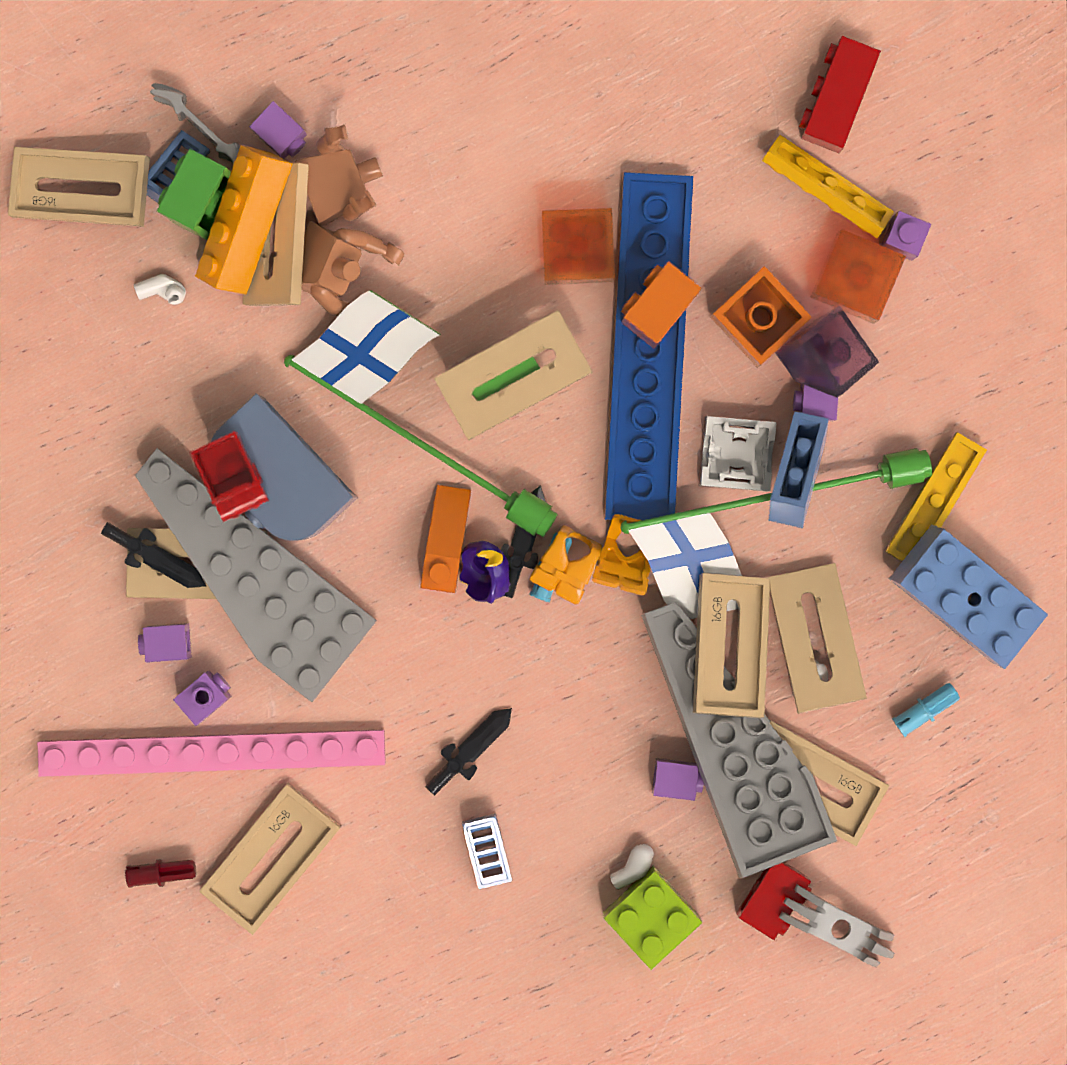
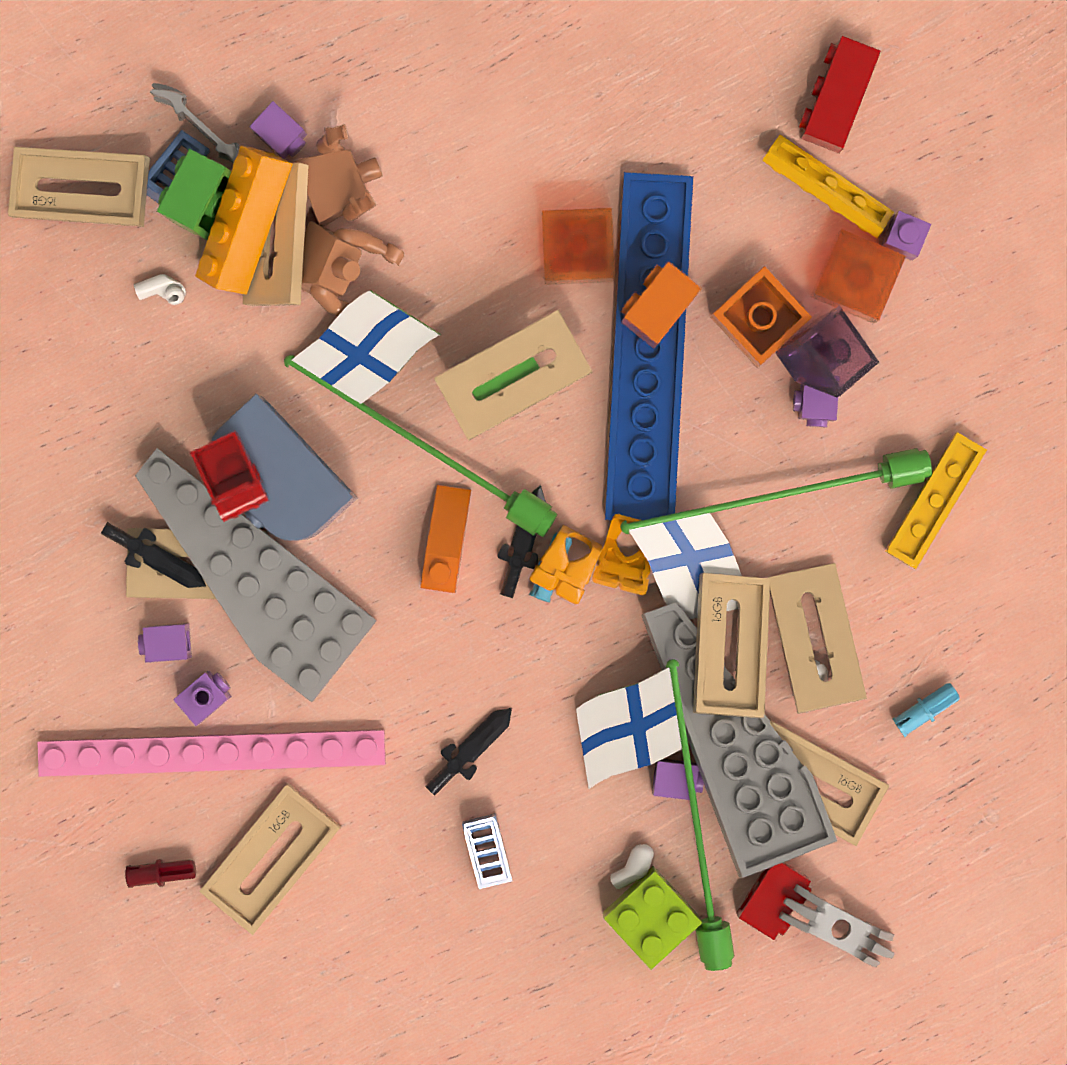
(484, 571): dark purple hair -> none
(635, 730): none -> flag
(722, 453): white brick -> none
(798, 469): medium blue brick -> none
(943, 575): medium blue brick -> none

